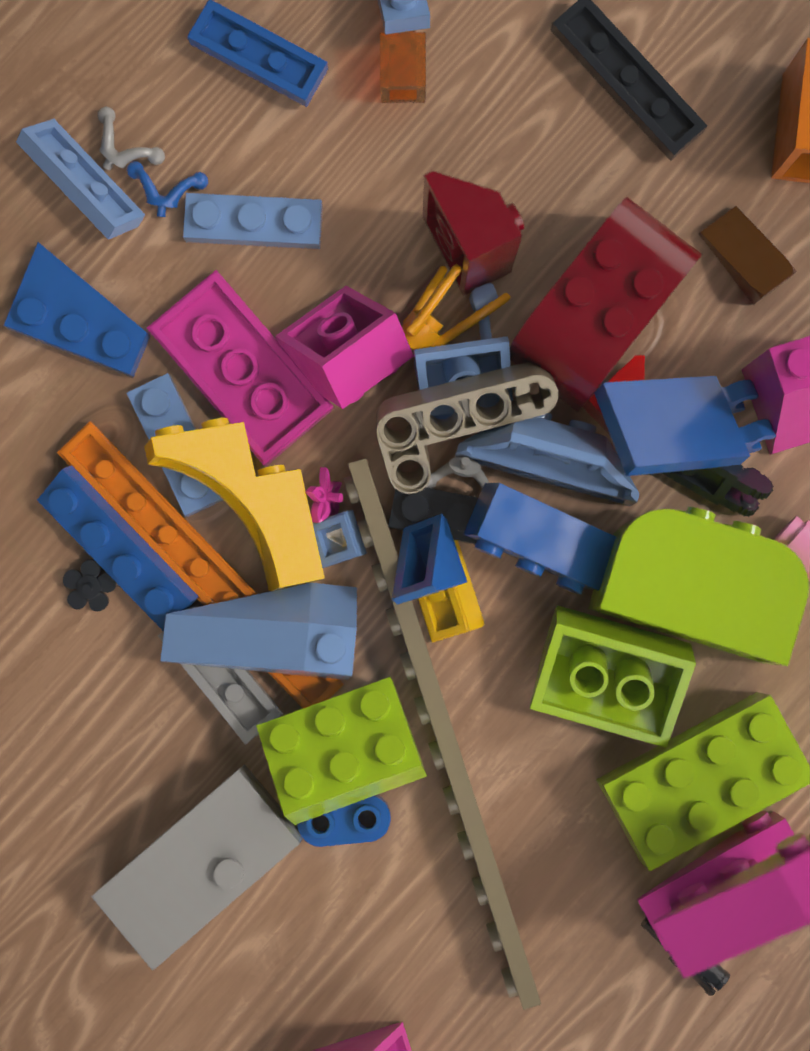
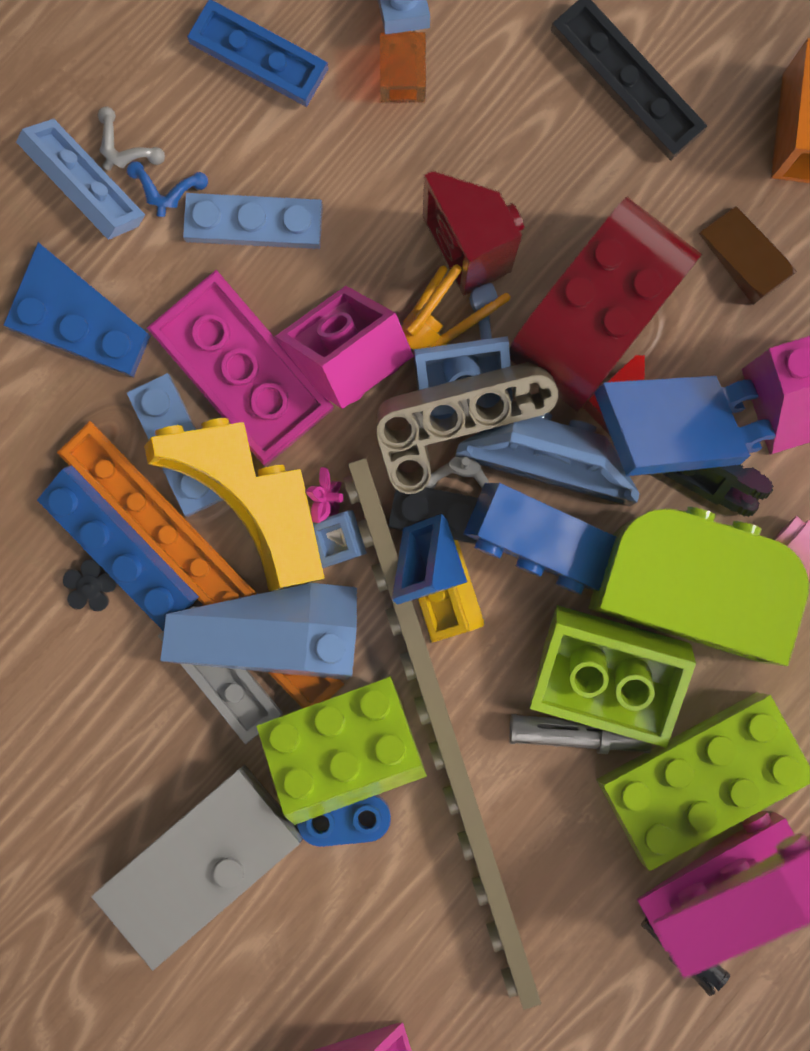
(568, 733): none -> flat silver pin

